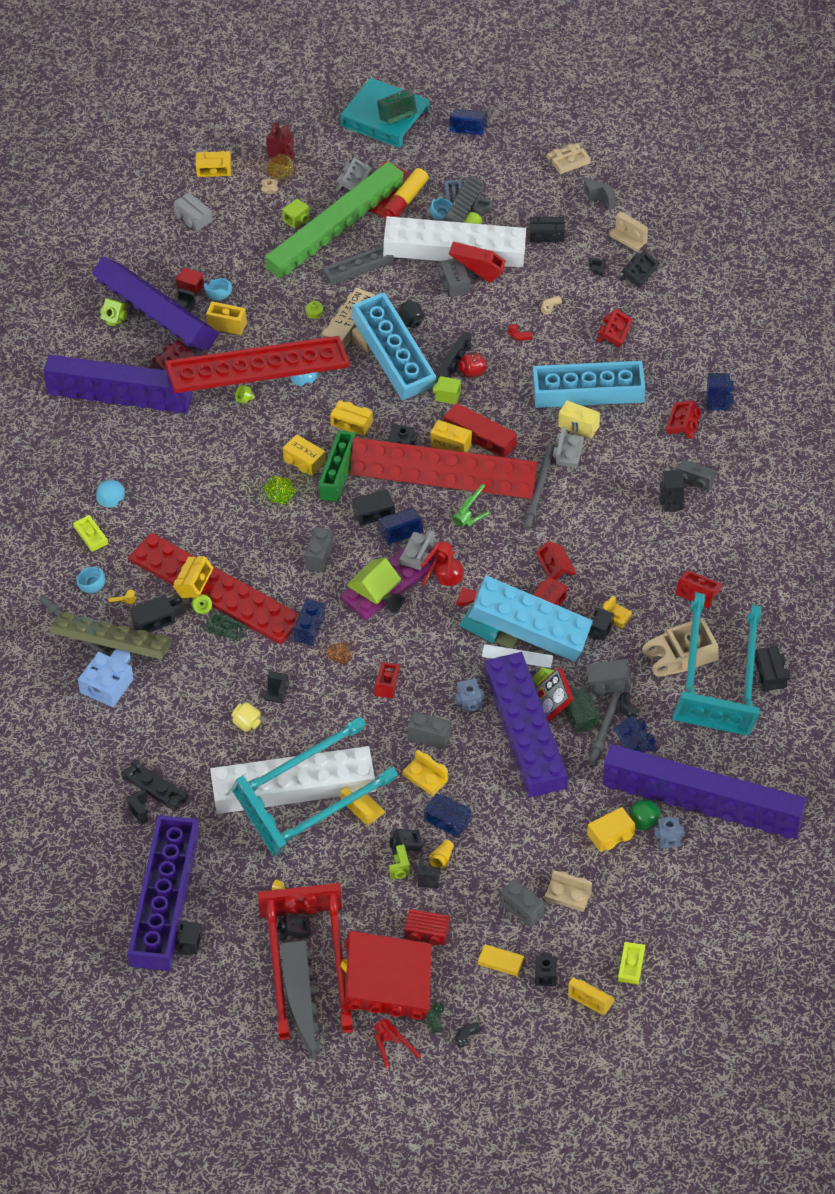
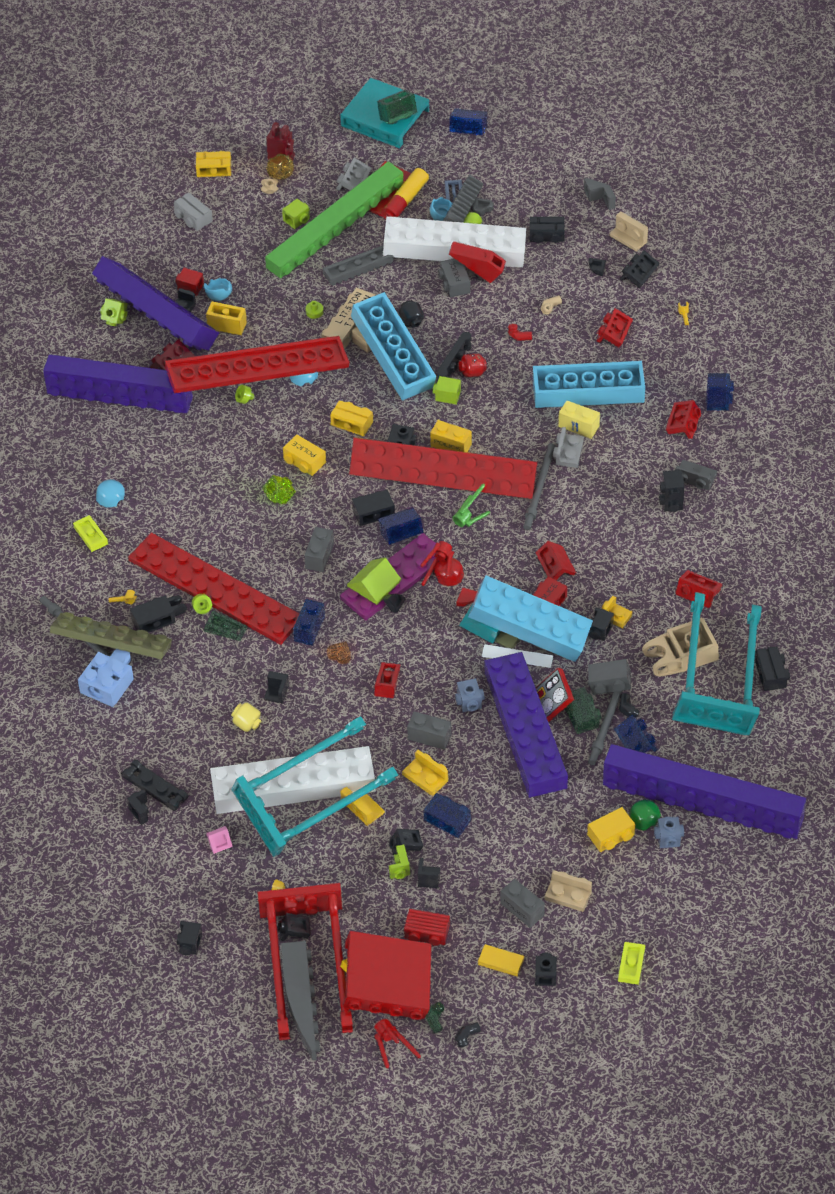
(91, 580): medium azure hair -> none
(163, 893): dark purple brick -> none
(193, 577): yellow brick -> none
(219, 839): none -> bright pink tile
(337, 467): green brick -> none
(417, 549): light grey bracket -> none
(441, 854): yellow cone -> none
(485, 432): red brick -> none
(542, 674): lime tile -> none
(569, 158): tan plate -> none
(589, 996): yellow bracket -> none
(683, 310): none -> yellow hand

